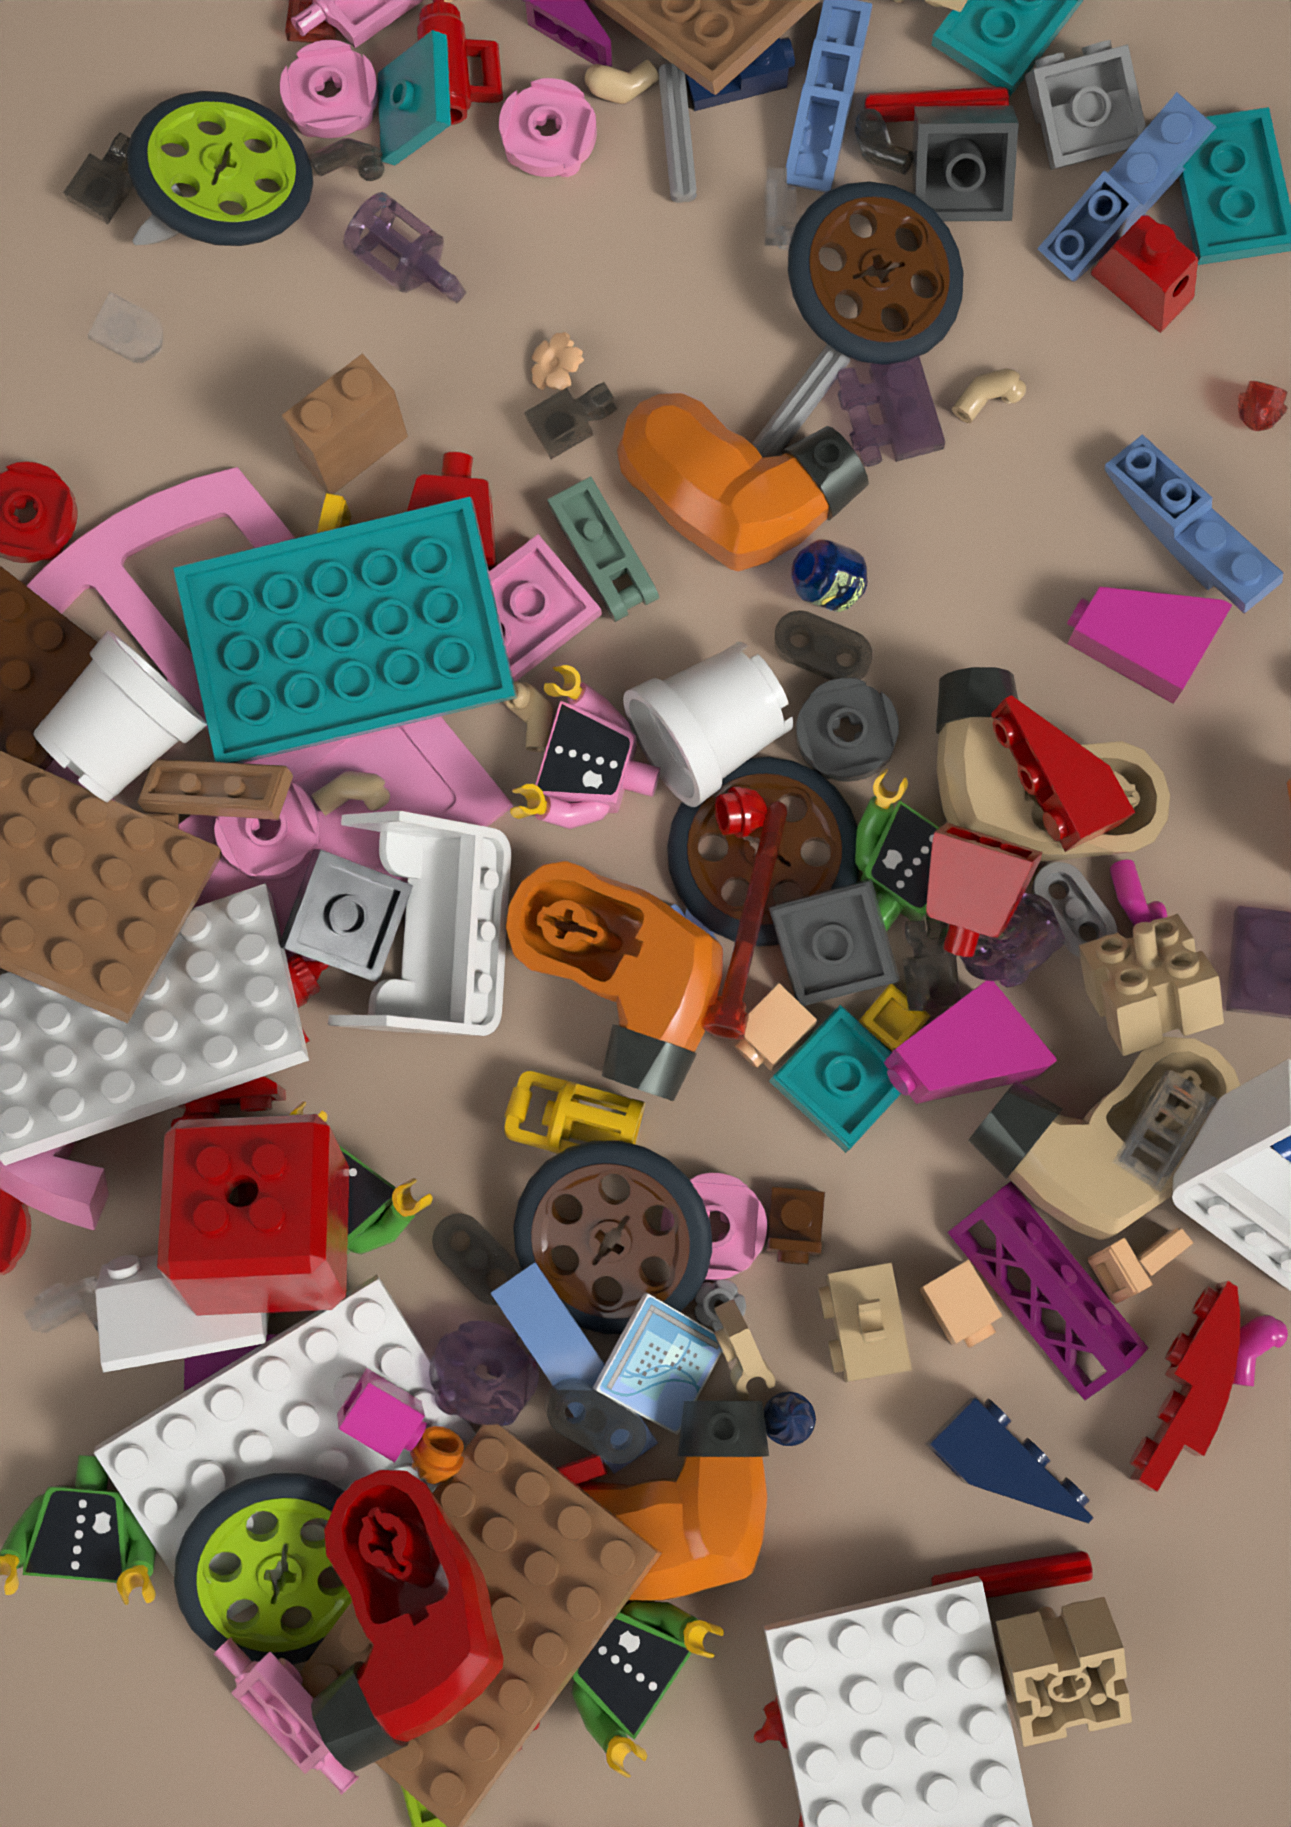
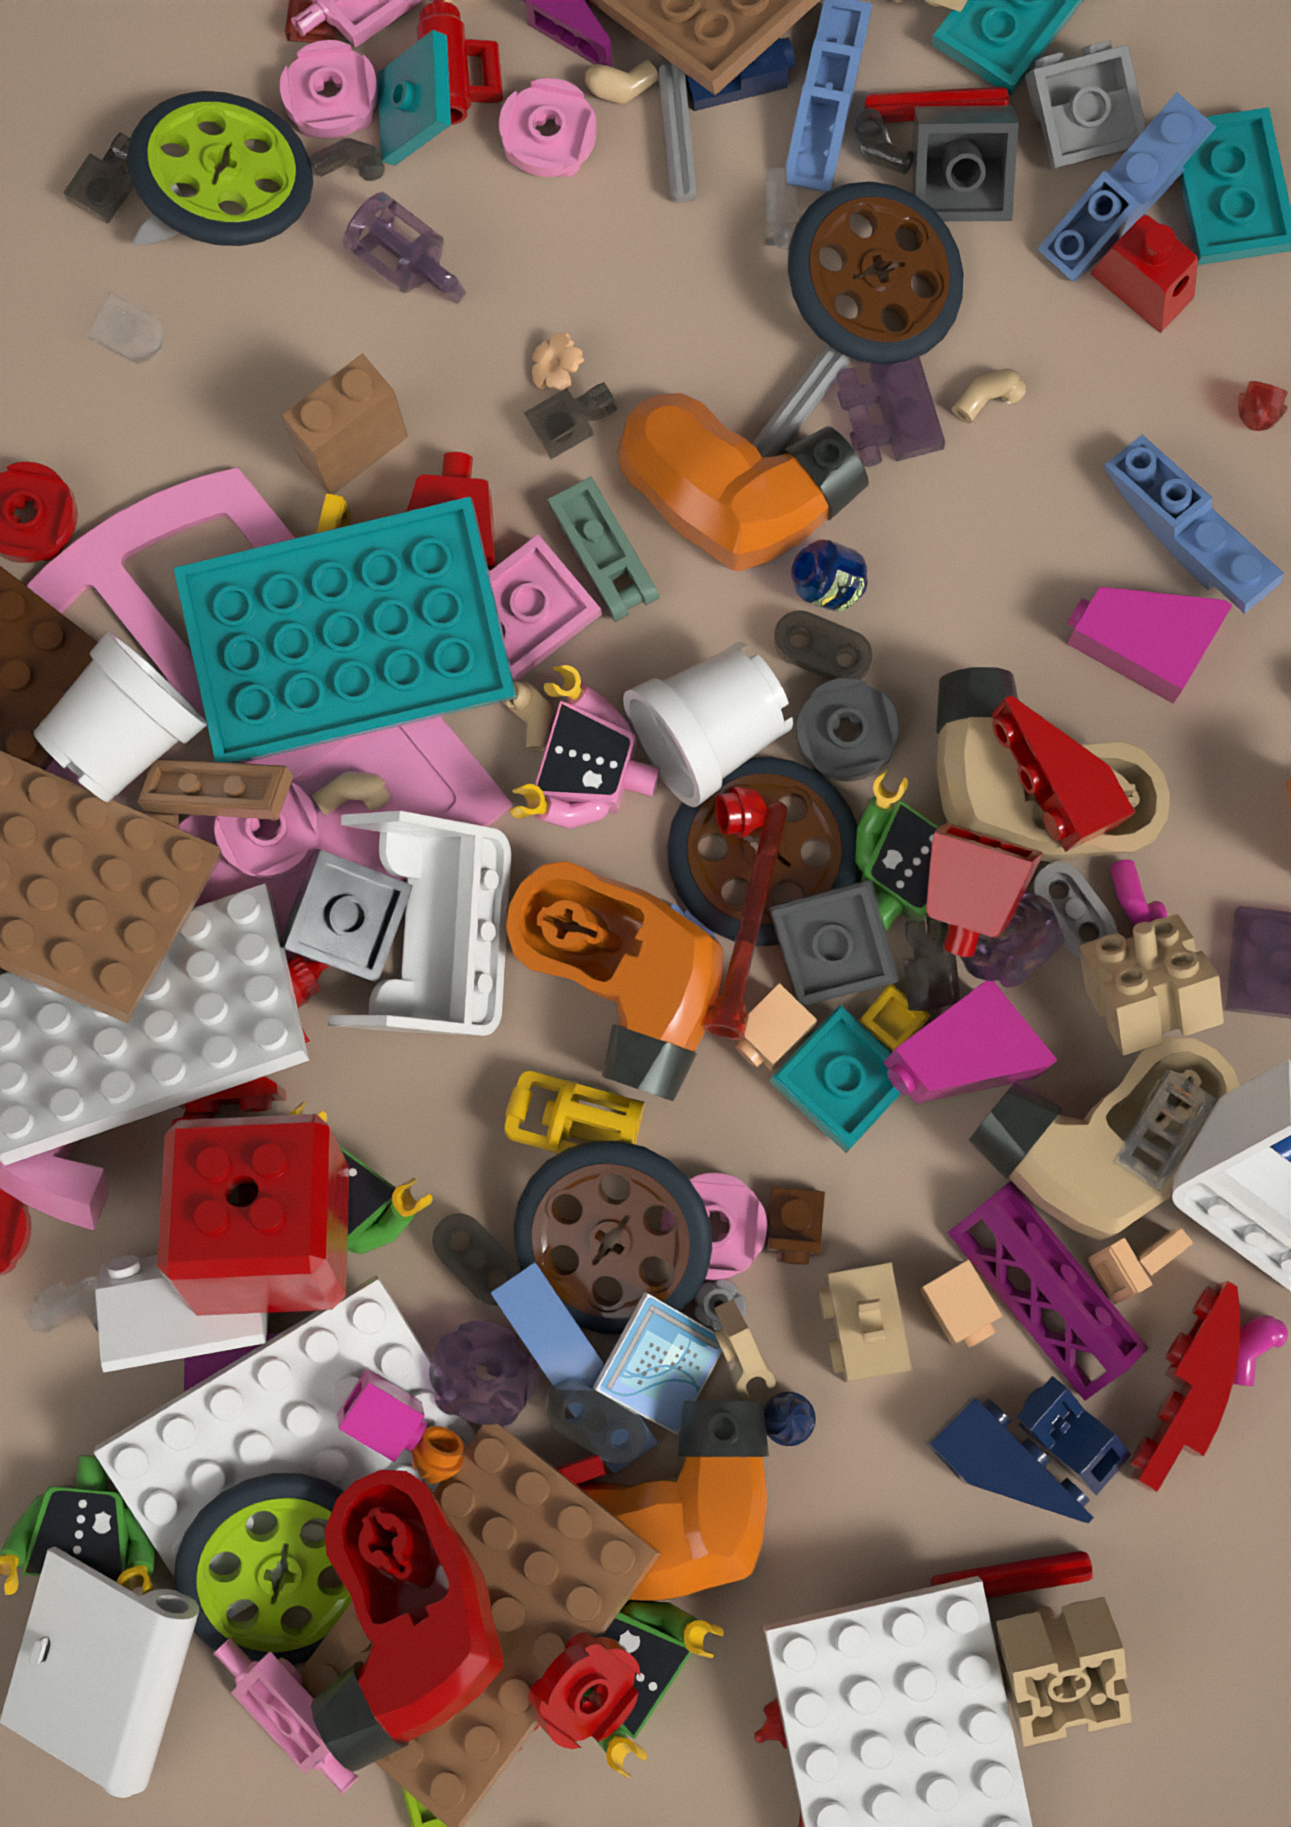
(98, 1672): none -> white door
(559, 1693): none -> red plate
(1072, 1435): none -> dark blue brick

